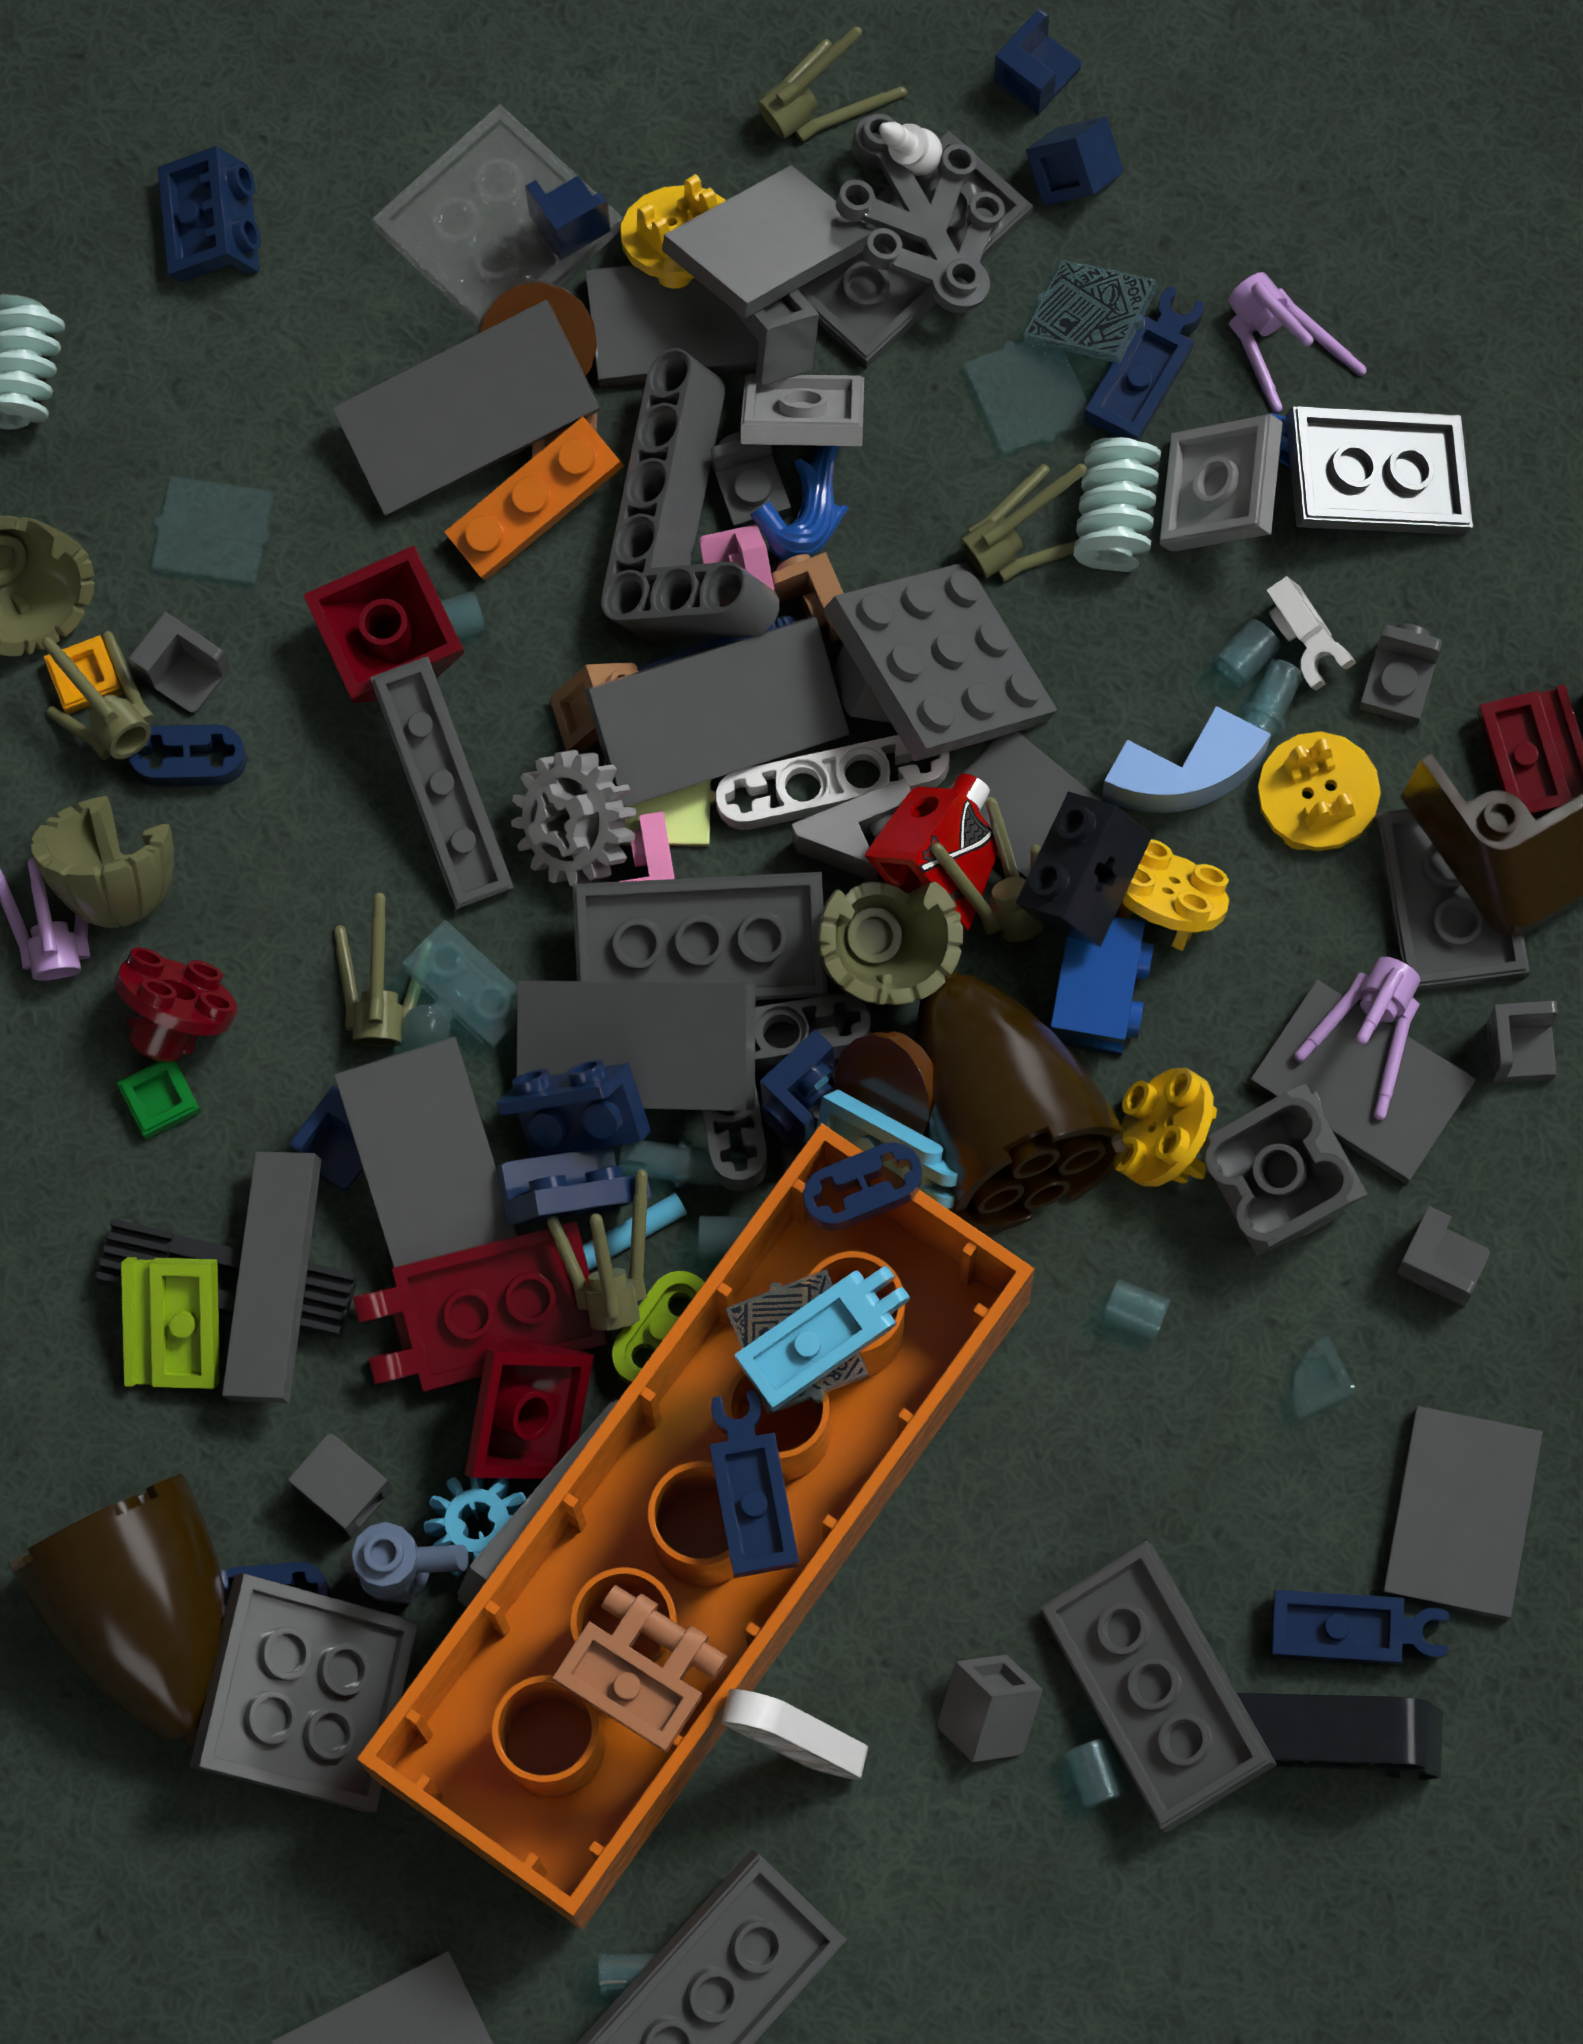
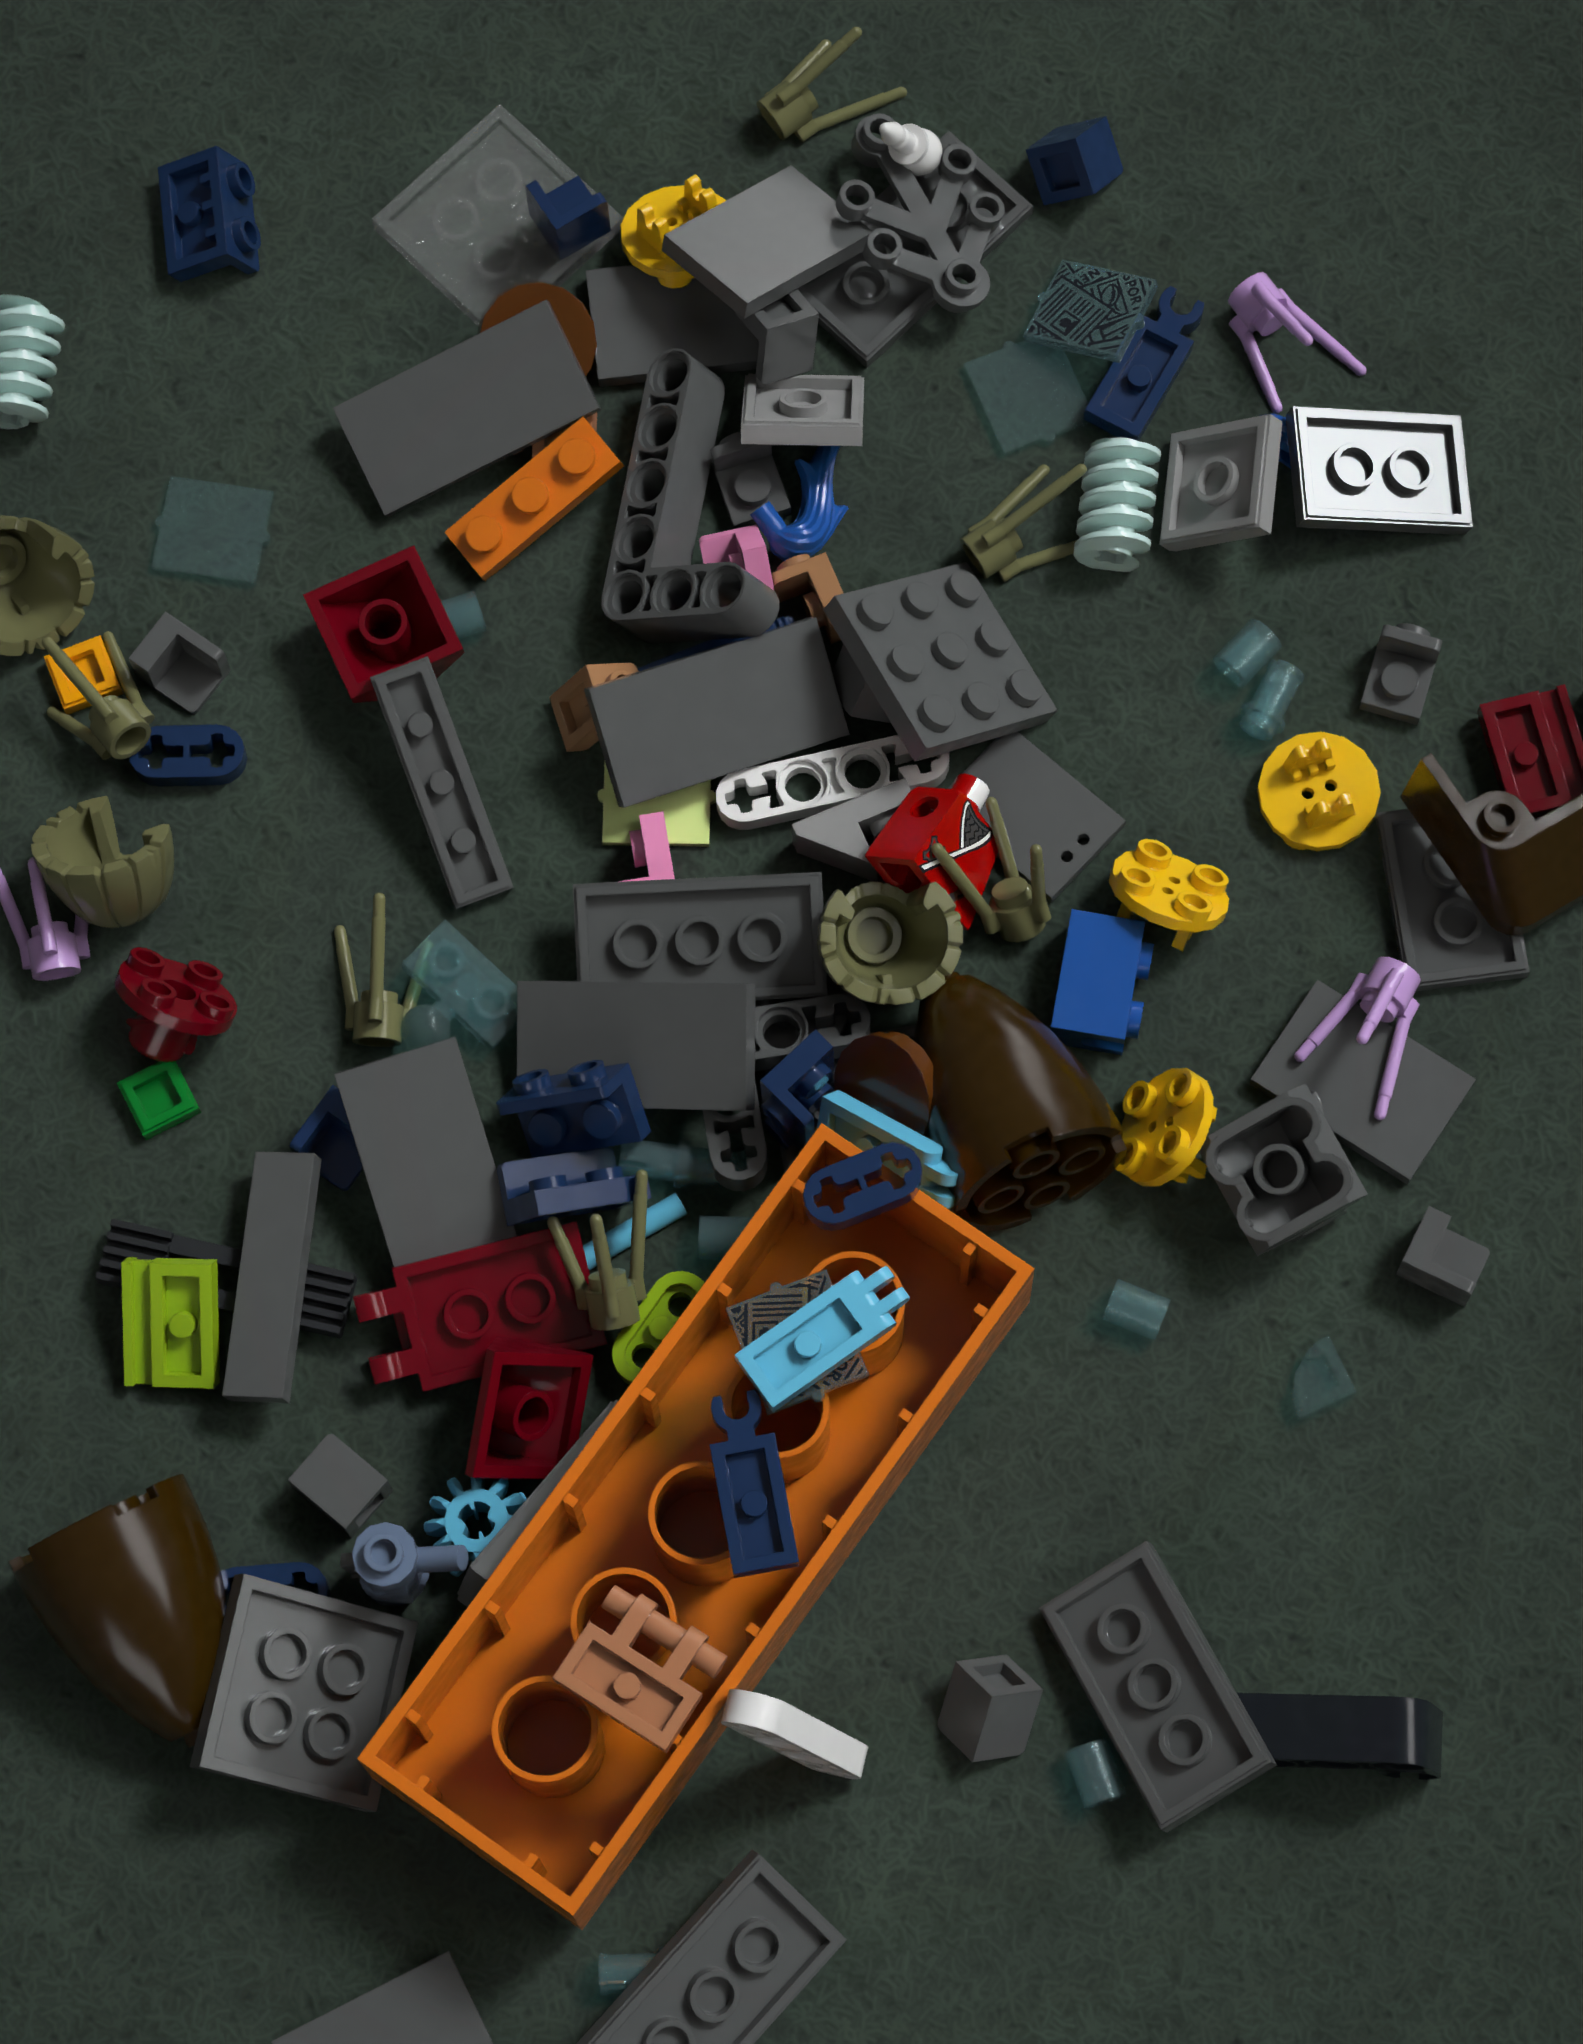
(571, 822): light grey gear -> none
(1034, 64): dark blue panel -> none
(1084, 868): black brick -> none
(1217, 764): light blue brick -> none
(1299, 619): white plate -> none
(1349, 1628): dark blue plate -> none
(1462, 1513): dark grey tile -> none
(1522, 1041): dark grey panel -> none

